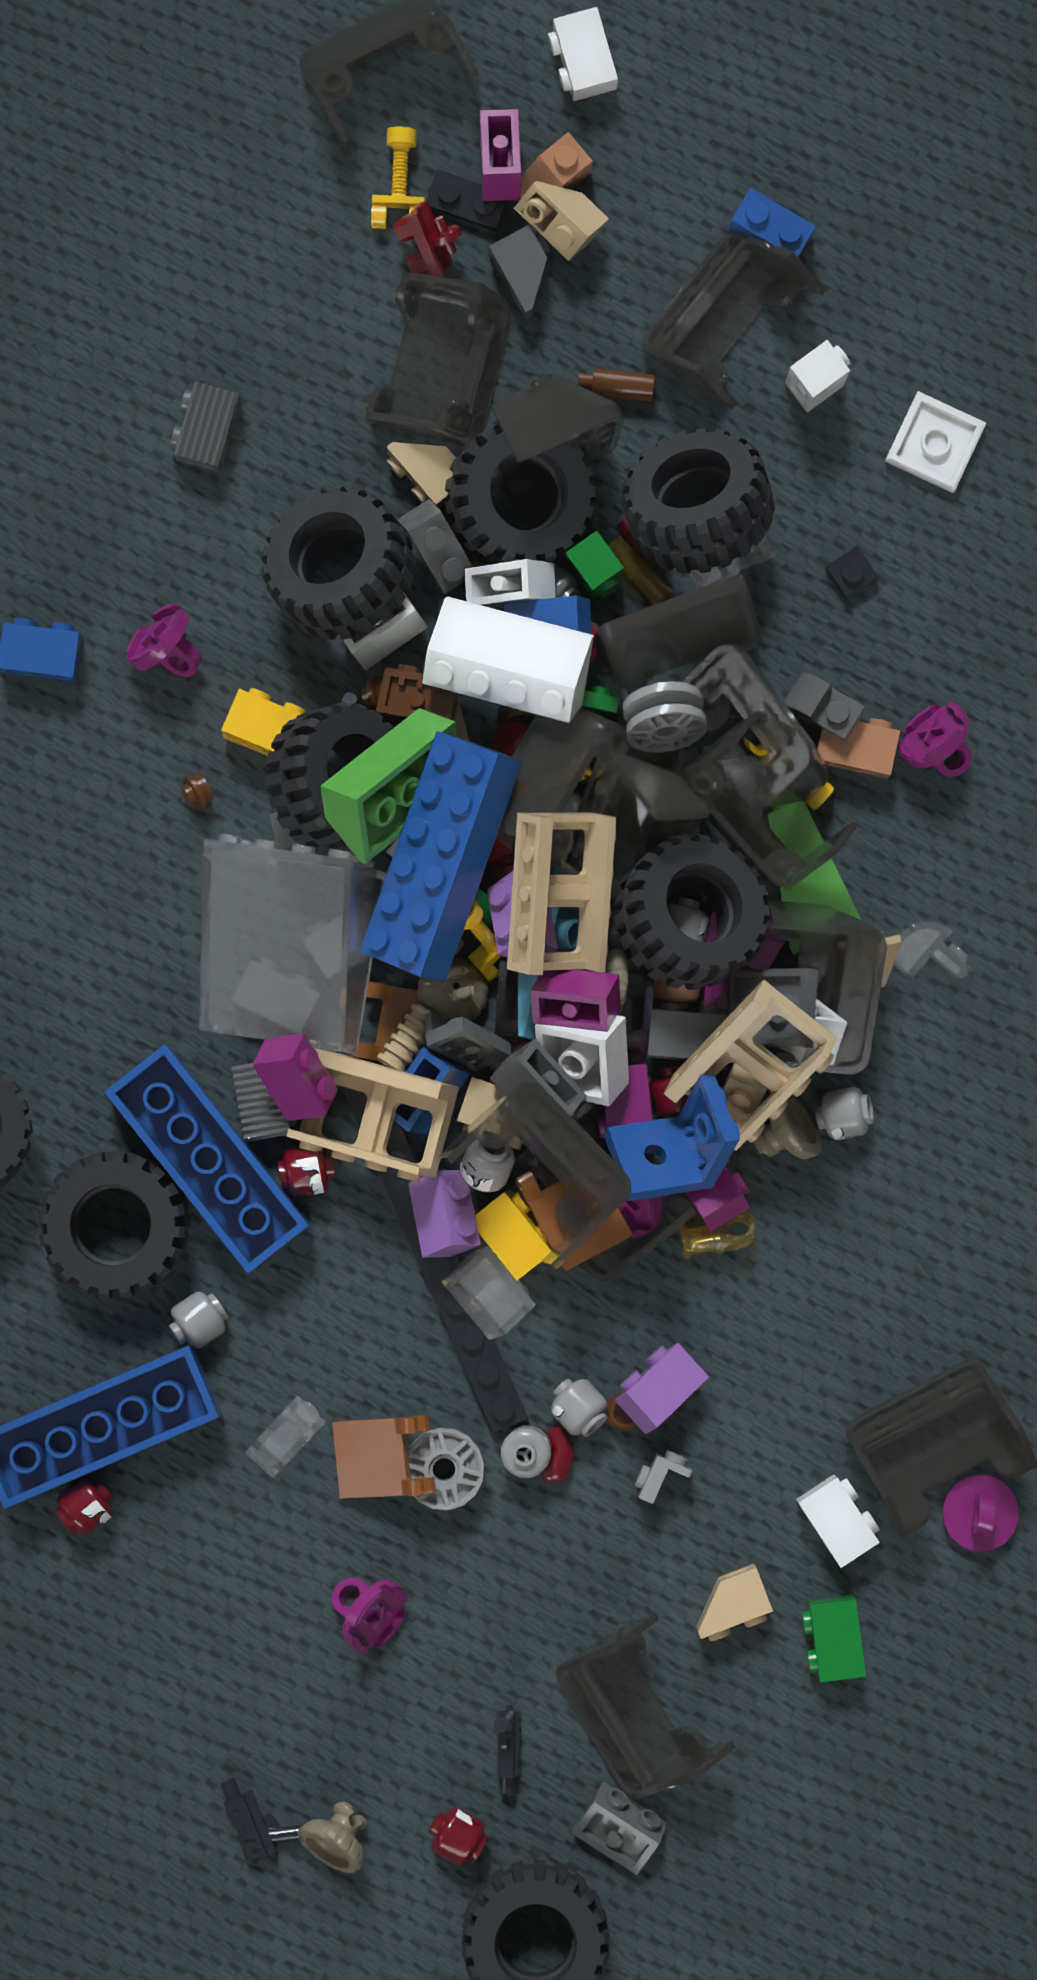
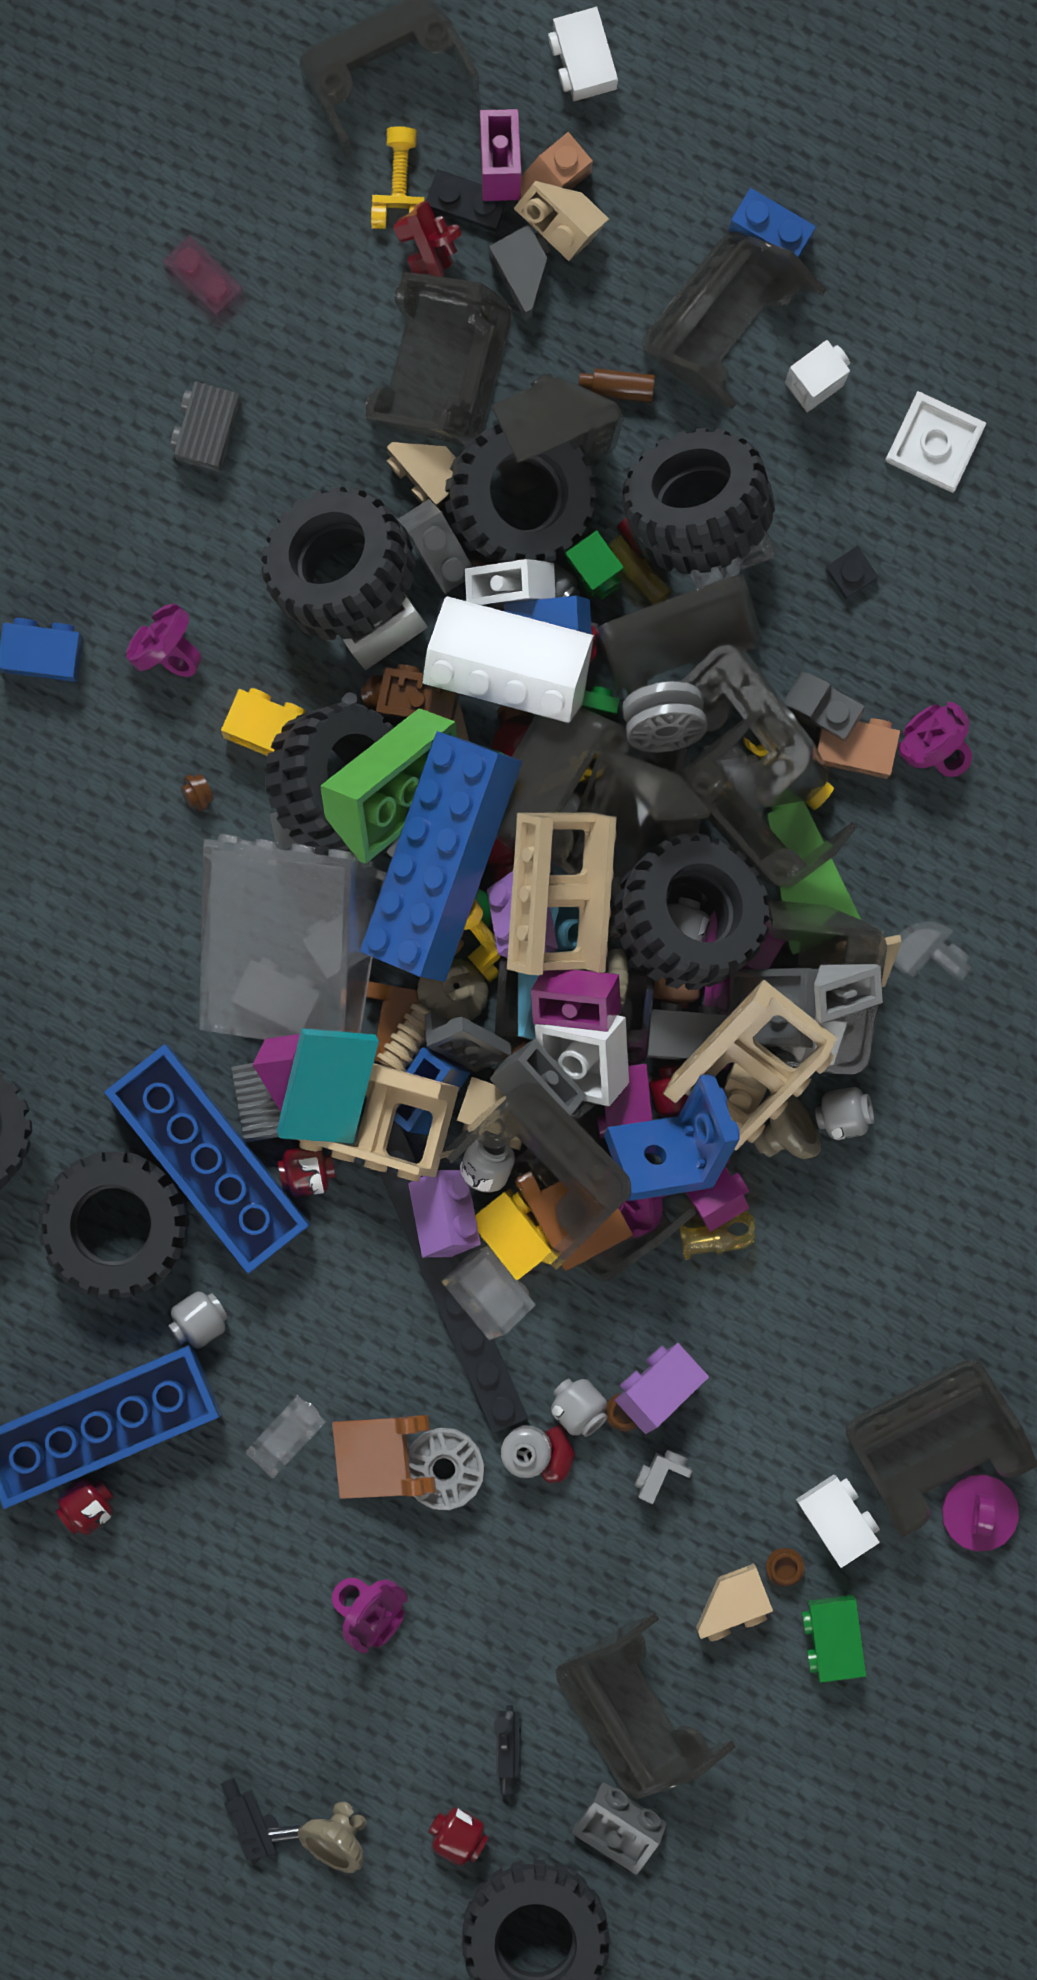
(203, 276): none -> clear pink plate
(327, 1086): none -> teal tile
(785, 1567): none -> reddish brown plate
(846, 990): none -> light grey slope

